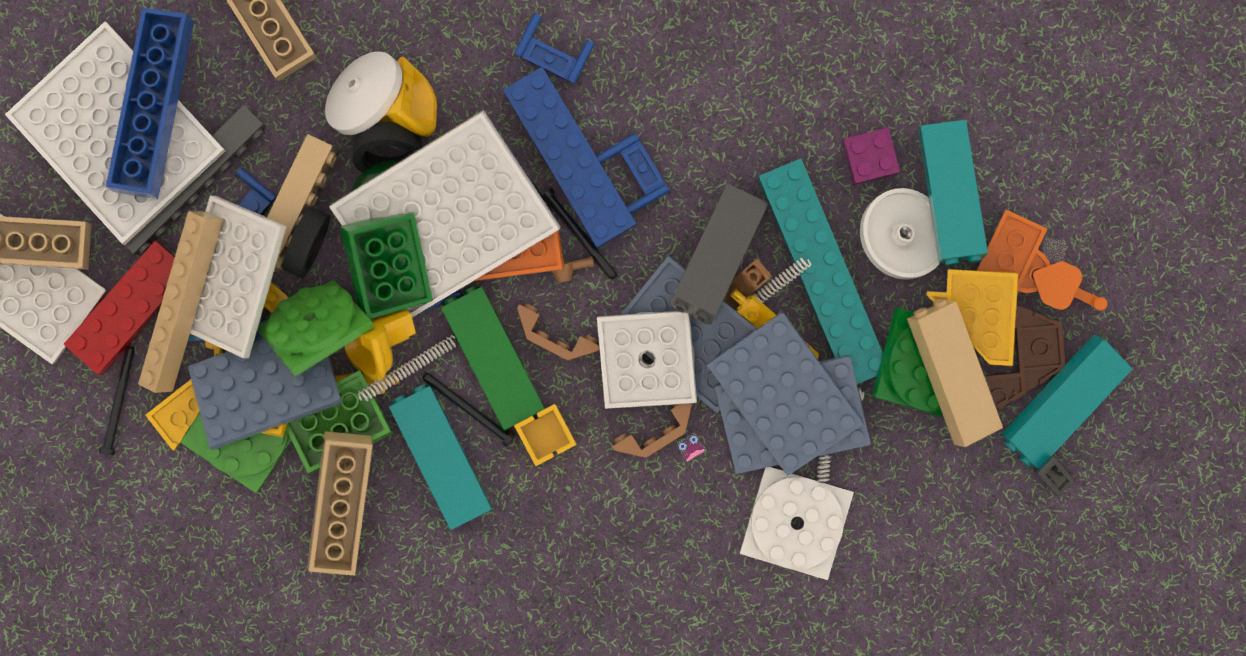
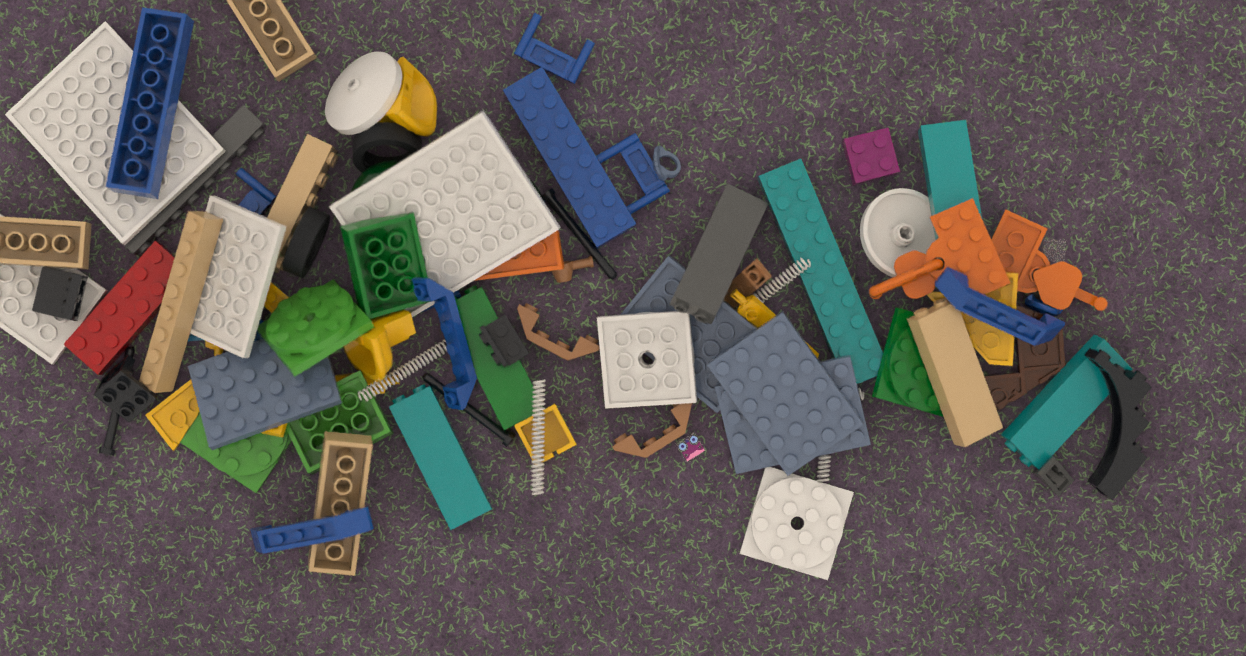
(59, 293): none -> black bracket
(124, 392): none -> black bracket
(311, 532): none -> blue slope
(459, 391): none -> blue slope
(504, 342): none -> black bracket
(539, 435): none -> white piece
(661, 172): none -> sand blue piece
(961, 245): none -> orange plate
(1035, 332): none -> blue slope
(1039, 306): none -> blue piece
(1122, 454): none -> black arch

